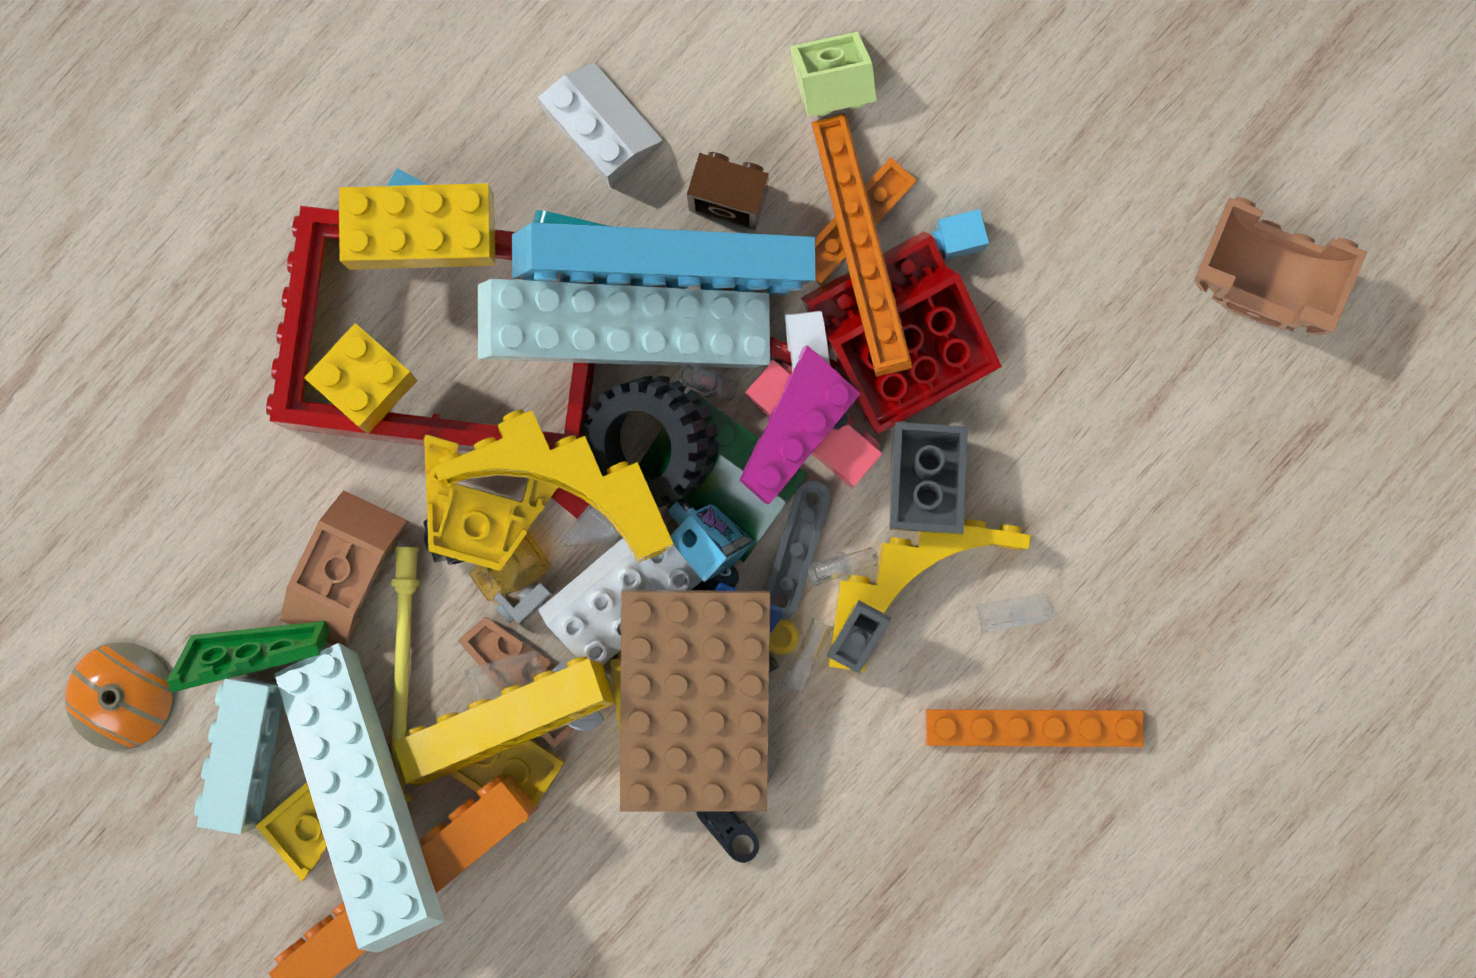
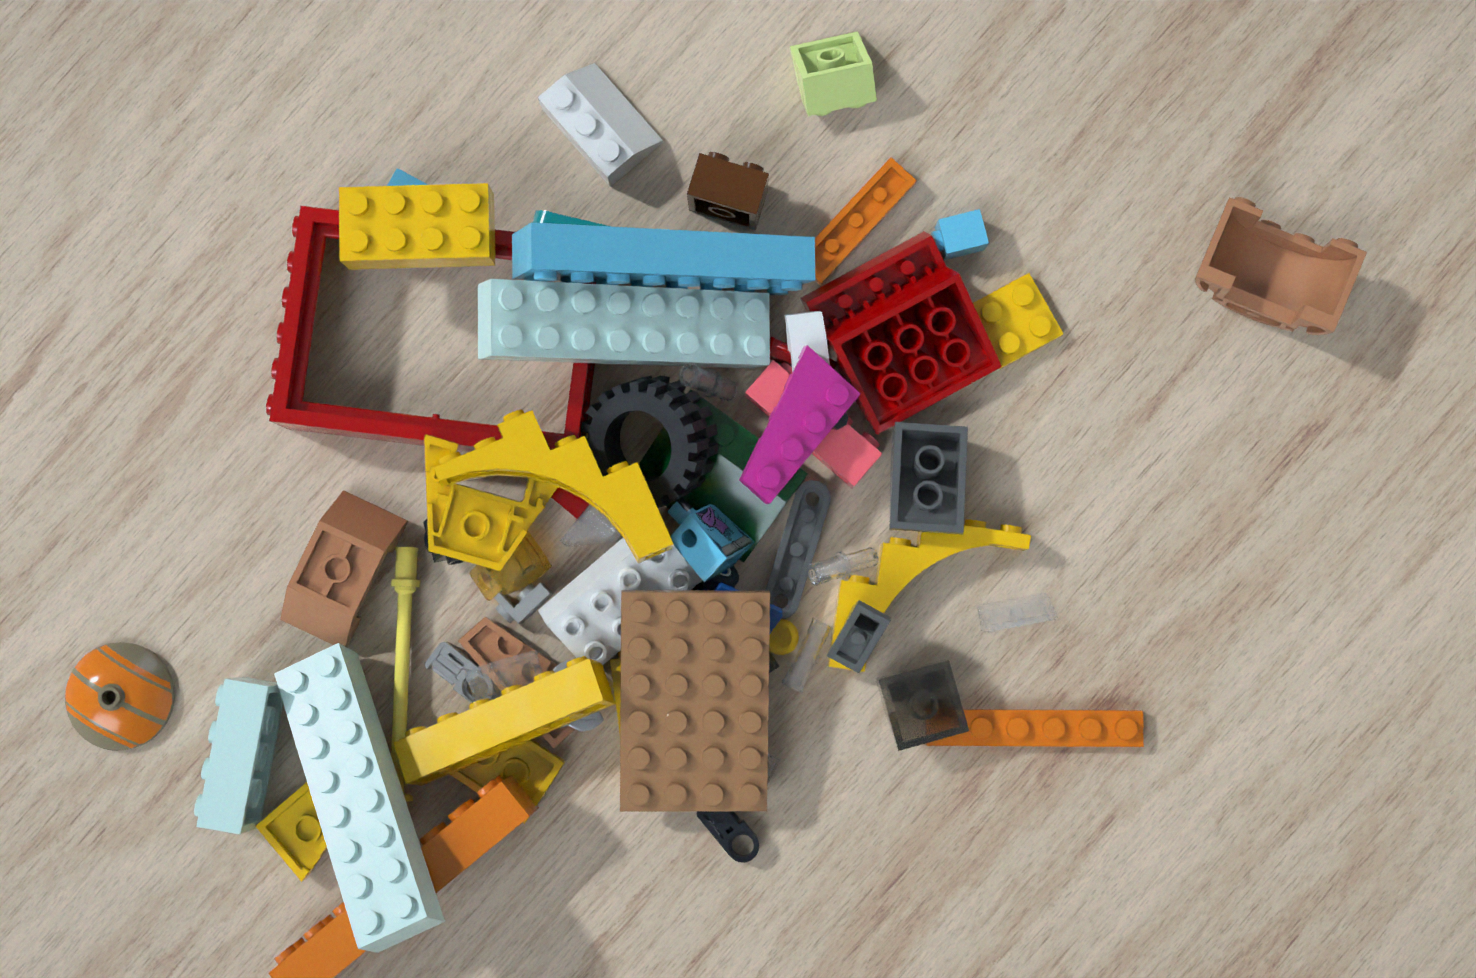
(240, 652): green wing -> none
(361, 378): yellow brick -> none
(450, 665): none -> light grey piece
(861, 246): orange tile -> none
(922, 704): none -> clear smoke slope
(1017, 320): none -> yellow plate

